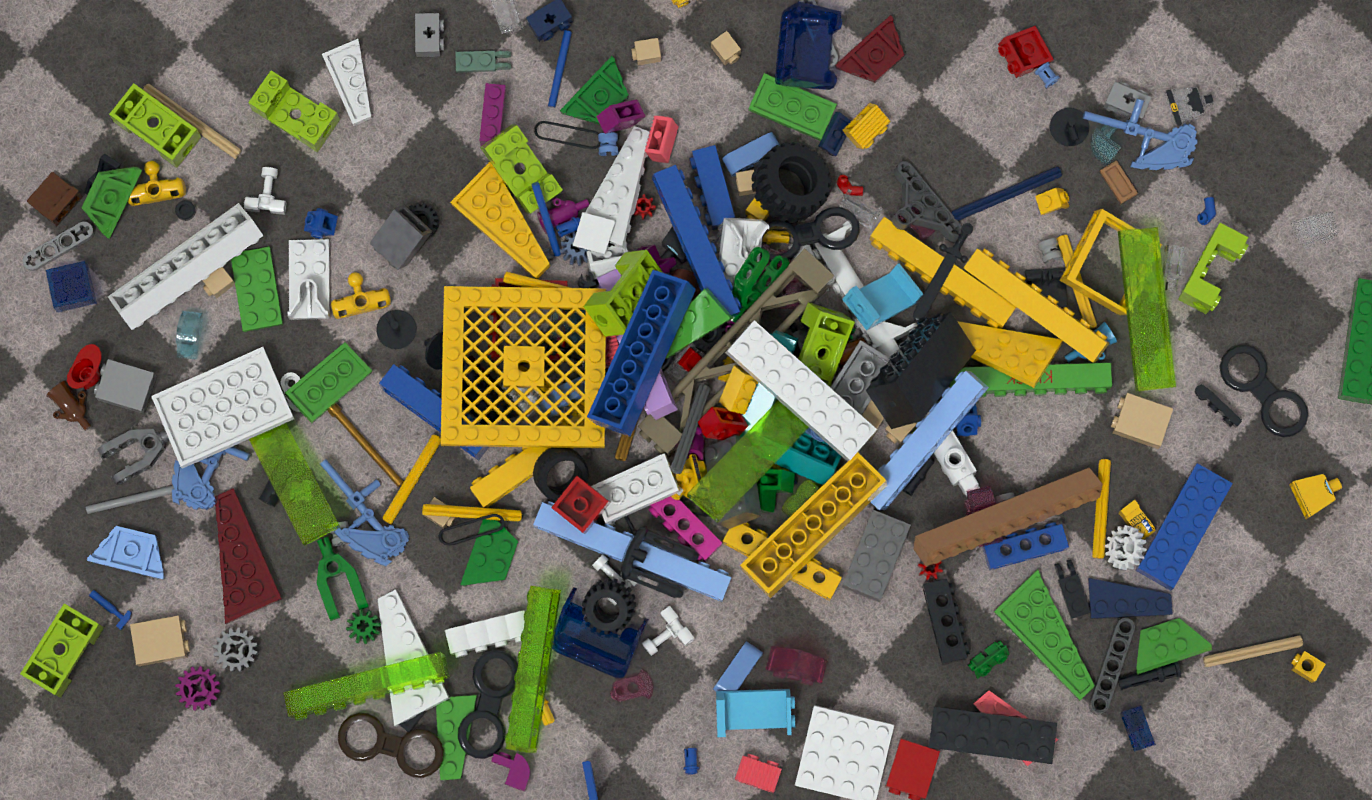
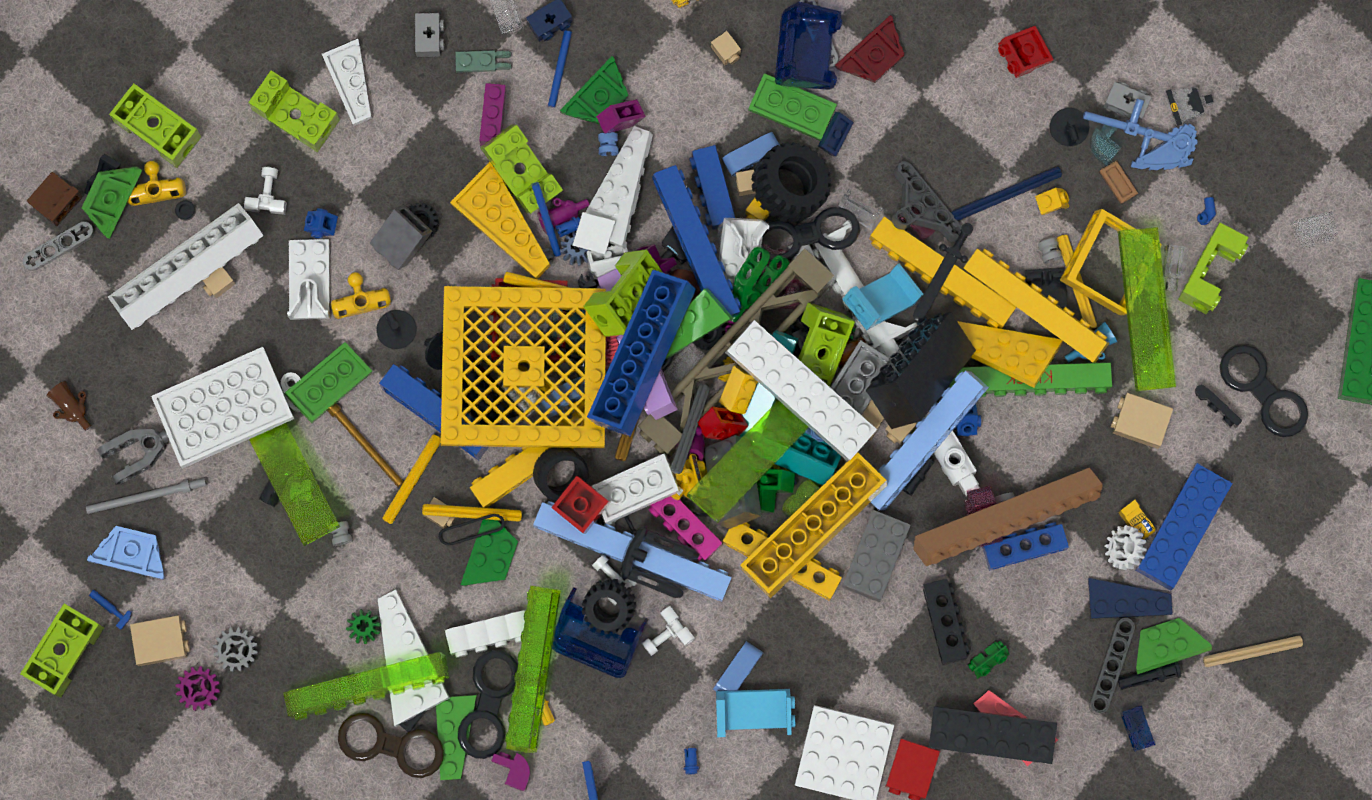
(71, 286): clear blue brick -> none
(85, 369): red piece -> none
(125, 386): light grey brick -> none
(188, 334): clear light blue brick -> none
(197, 490): medium blue bar -> none
(202, 128): tan axle -> none
(244, 571): dark red wing -> none
(256, 289): bright green plate -> none
(343, 567): green piece -> none
(373, 544): medium blue bar -> none
(564, 142): black piece -> none
(644, 684): clear pink piece -> none
(646, 51): tan brick -> none
(649, 207): red gear -> none
(661, 139): coral brick -> none
(689, 360): red tile -> none
(758, 773): coral brick -> none
(776, 237): yellow pin -> none
(796, 665): clear pink brick -> none
(843, 184): red arm -> none
(866, 126): yellow brick -> none
(929, 574): red gear -> none
(1040, 627): bright green wing -> none
(1048, 81): medium blue bush -> none
(1072, 591): black hinge -> none
(1101, 510): yellow axle -> none
(1314, 493): yellow torso -> none
(1316, 666): yellow brick -> none

